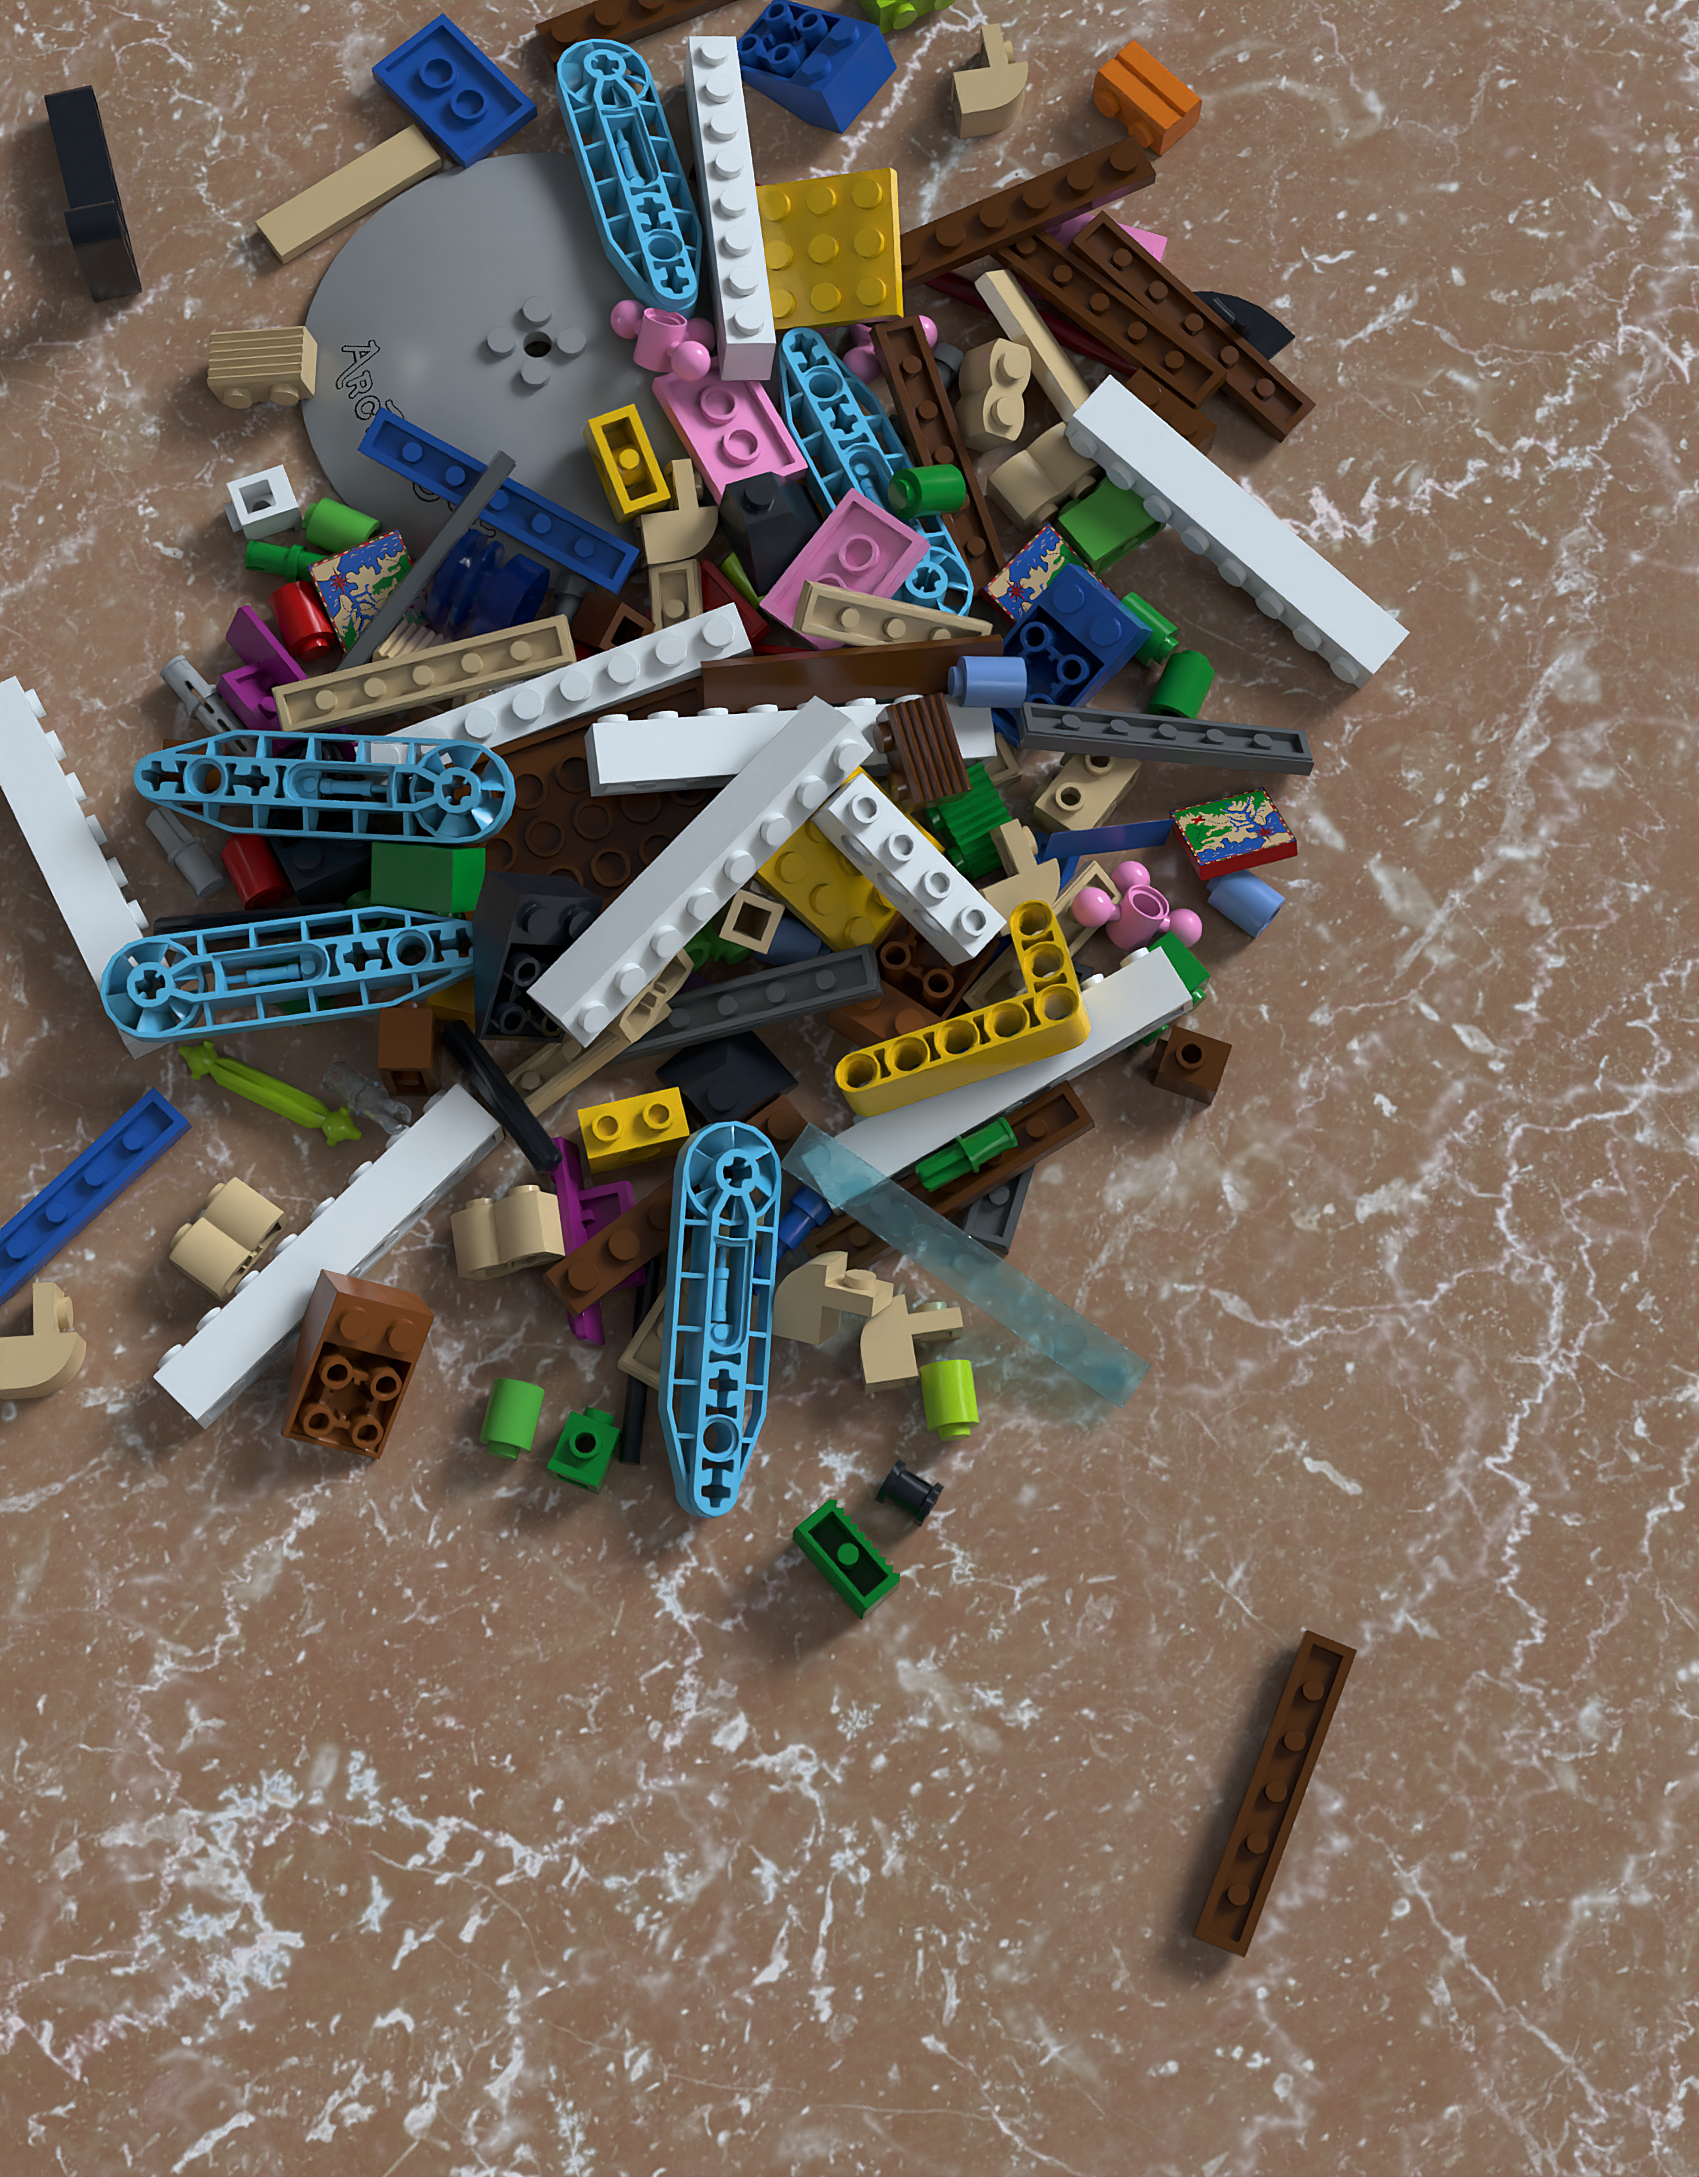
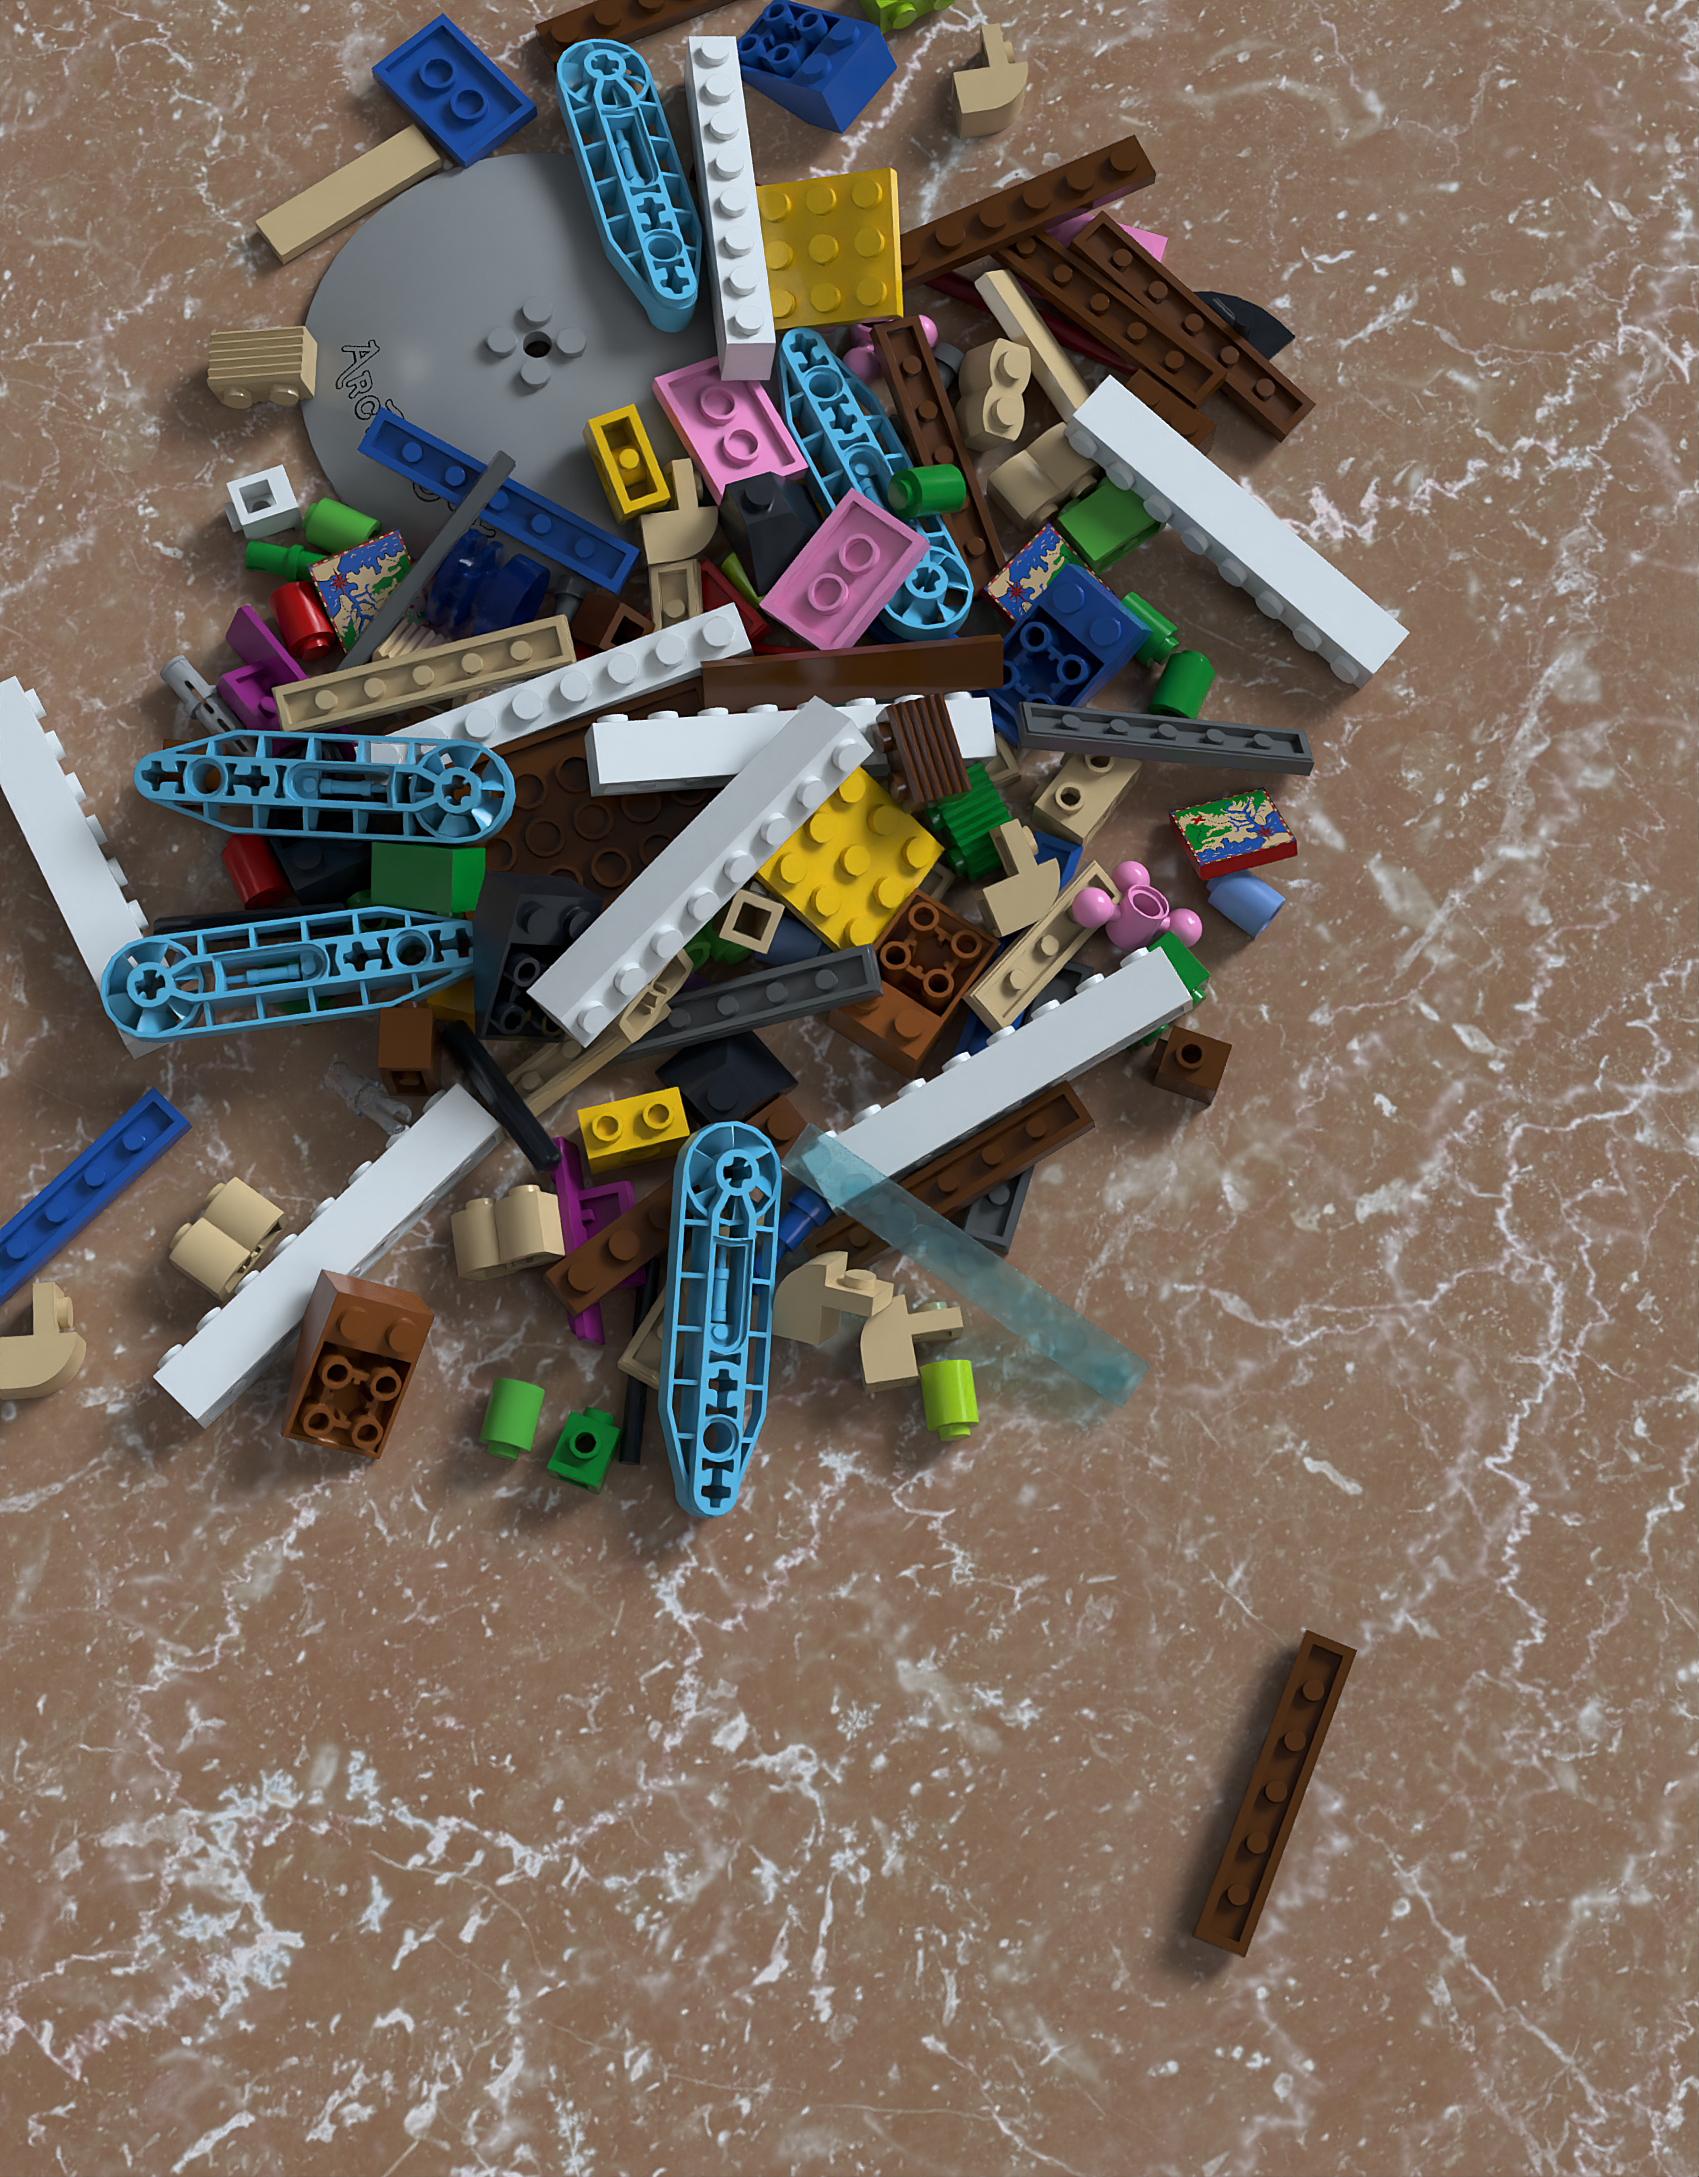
(95, 211): black beam -> none
(185, 852): light grey axle -> none
(270, 1092): lime wheel -> none
(665, 339): bright pink piece -> none
(846, 1558): green brick -> none
(875, 620): tan tile -> none
(908, 870): white brick -> none
(909, 1493): black bush -> none
(966, 1155): green axle -> none
(981, 1029): yellow beam -> none
(988, 682): medium blue brick -> none
(1108, 839): blue sticker -> none
(1146, 98): orange brick -> none

